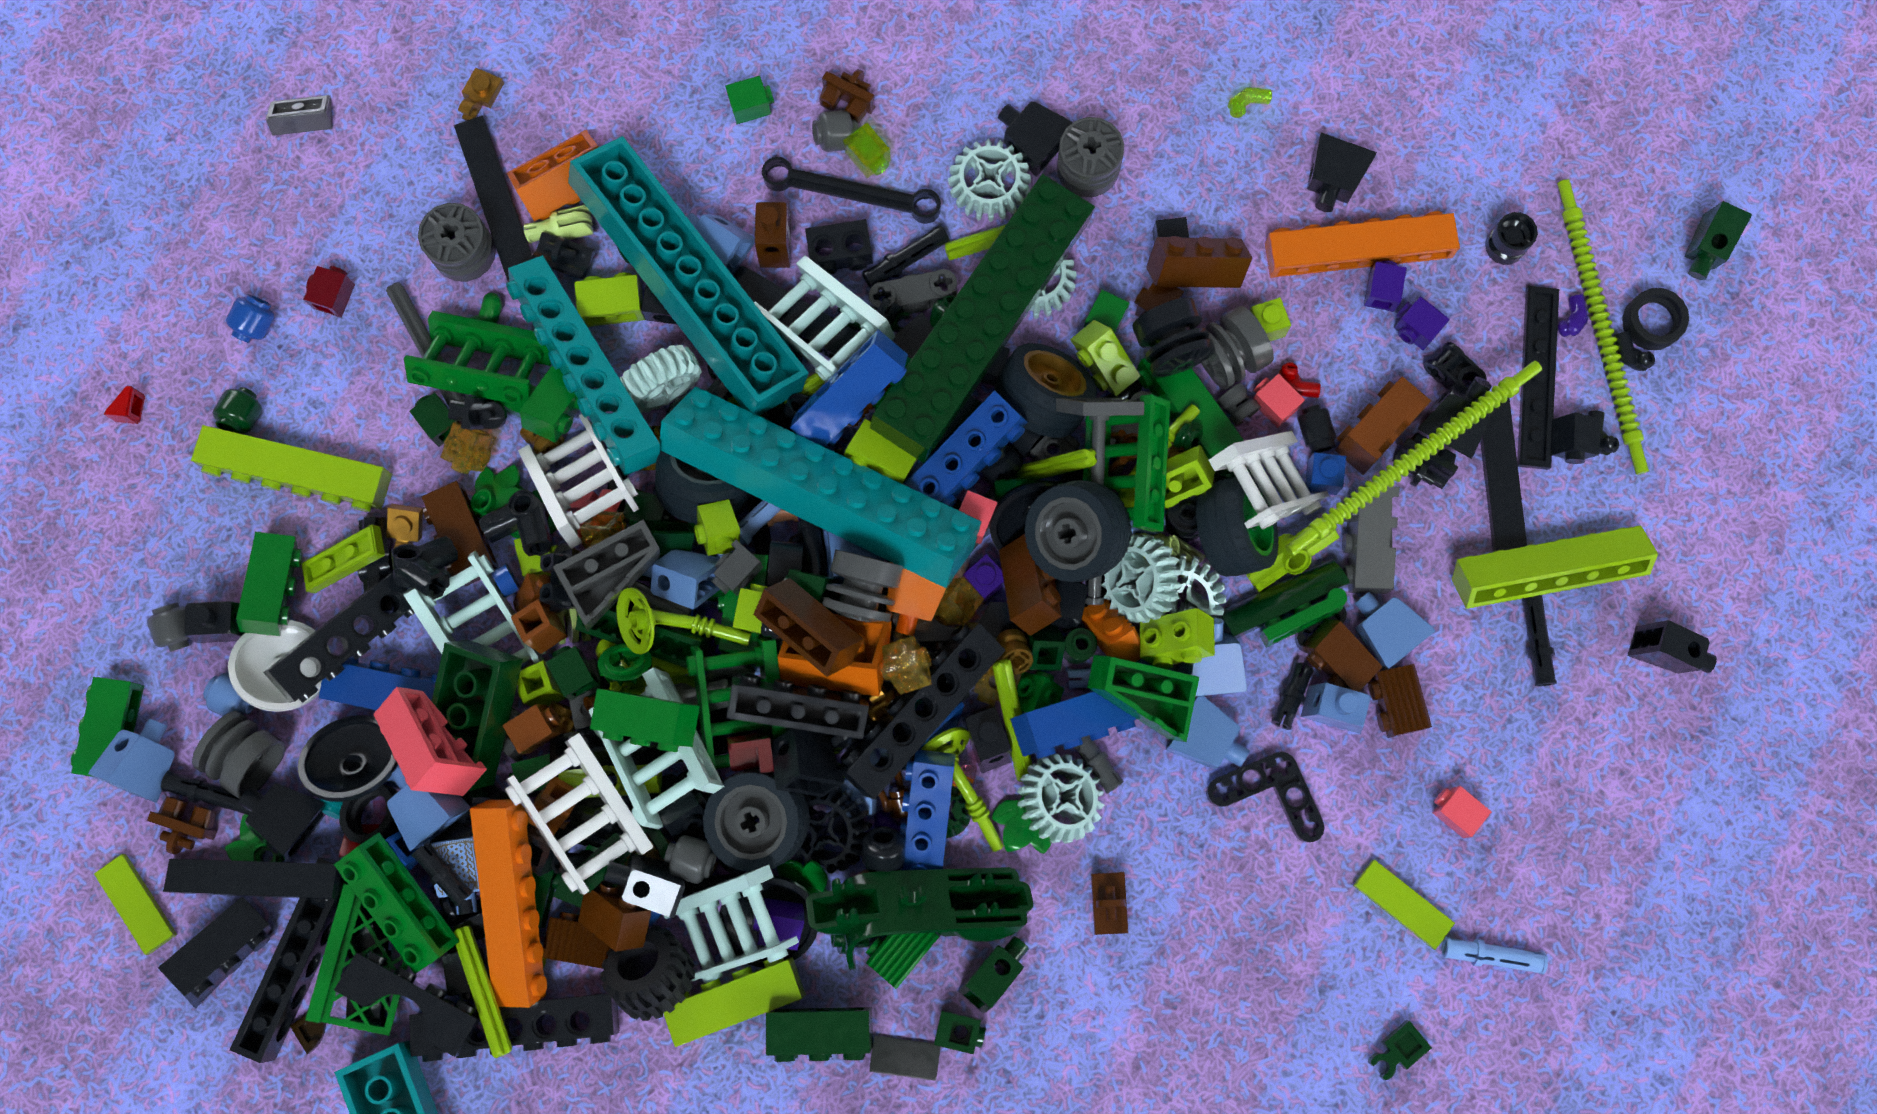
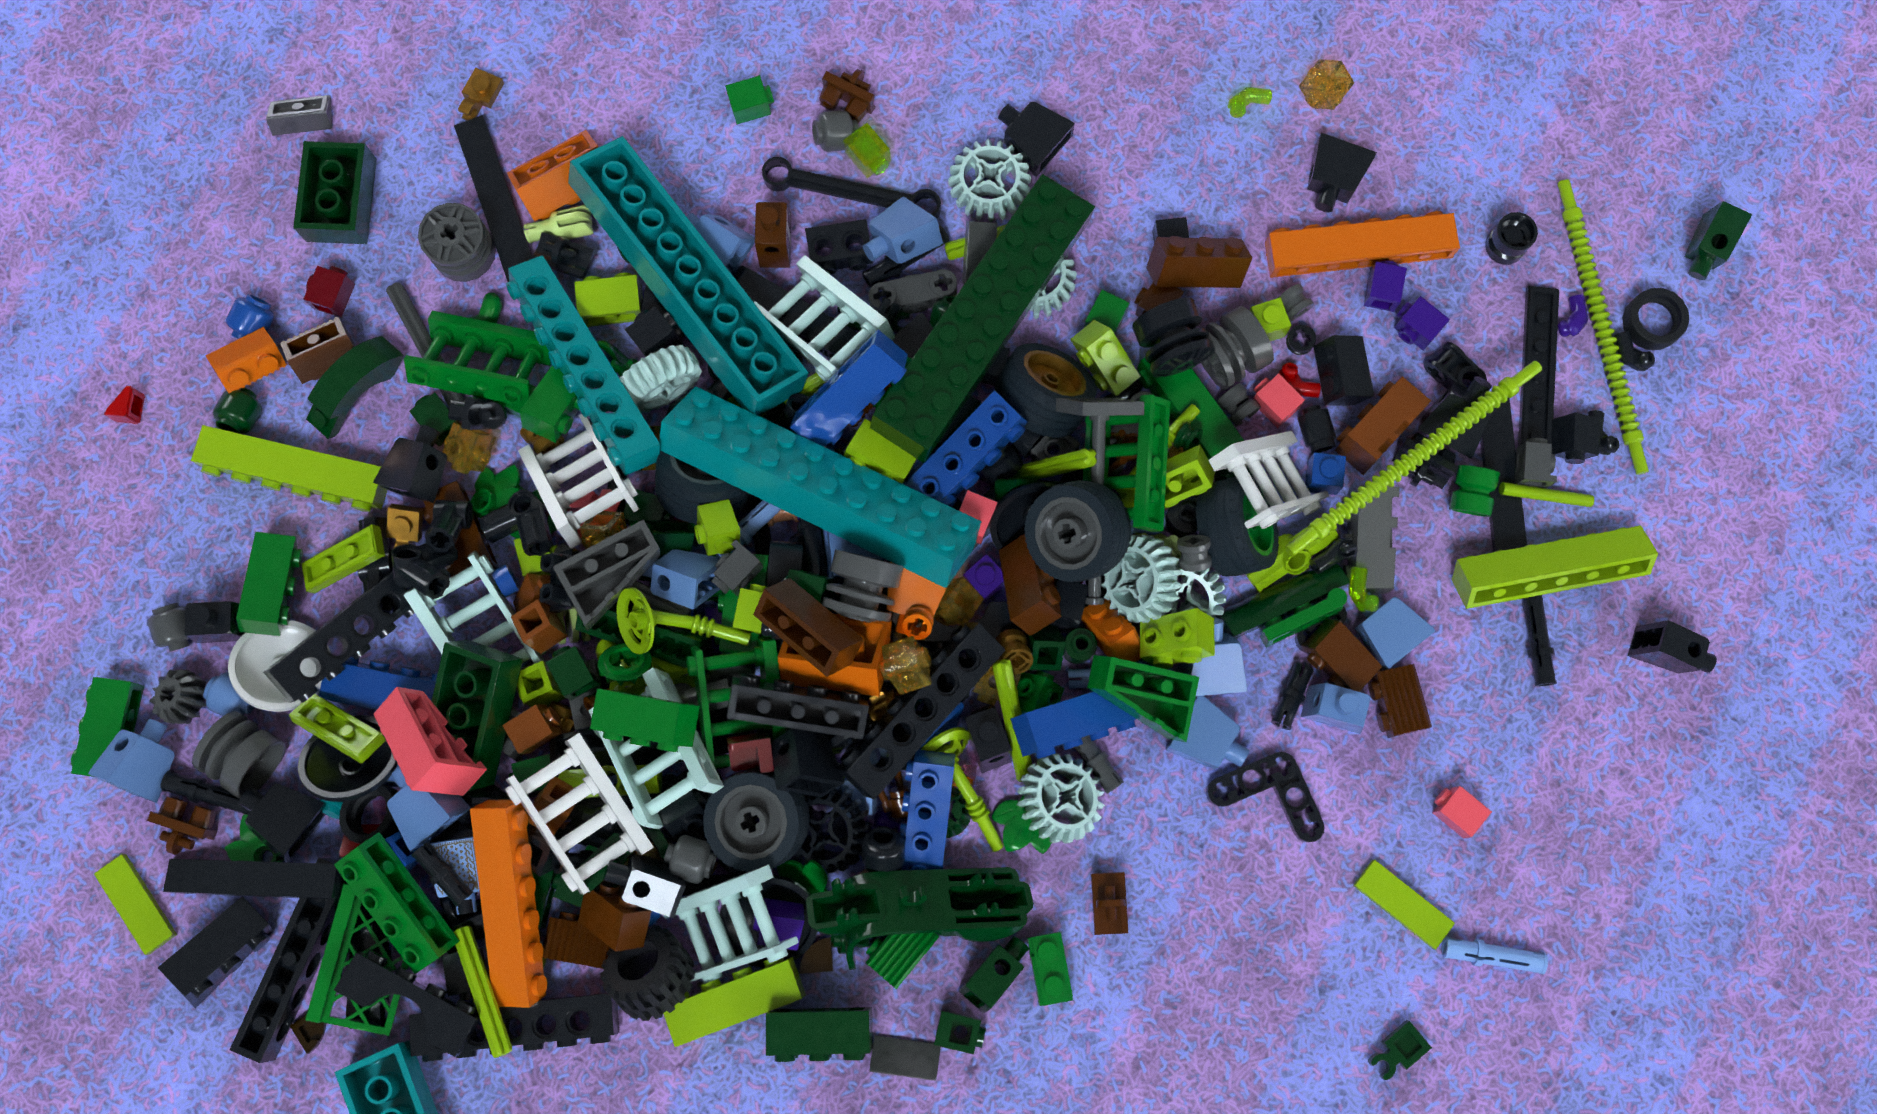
(179, 697): none -> dark grey gear
(246, 360): none -> orange brick
(317, 349): none -> reddish brown brick
(335, 192): none -> dark green brick
(337, 728): none -> lime tile
(348, 379): none -> dark green arch
(414, 467): none -> black torso
(448, 522): none -> black piece
(620, 361): none -> green plate
(654, 331): none -> black brick
(817, 957): none -> dark brown tile
(902, 232): none -> medium blue torso
(920, 613): none -> orange bush
(978, 240): none -> flat silver slope
(1049, 968): none -> green brick
(1085, 172): dark grey wheel -> none
(1194, 553): none -> dark grey wheel
(1295, 302): none -> dark grey wheel
(1295, 347): none -> black bush
(1326, 84): none -> clear yellow brick
(1340, 550): none -> black arm
(1343, 370): none -> black brick
(1358, 592): none -> clear neon green arm
(1474, 490): none -> green wheel
(1535, 463): none -> dark grey brick
(1546, 494): none -> lime bar

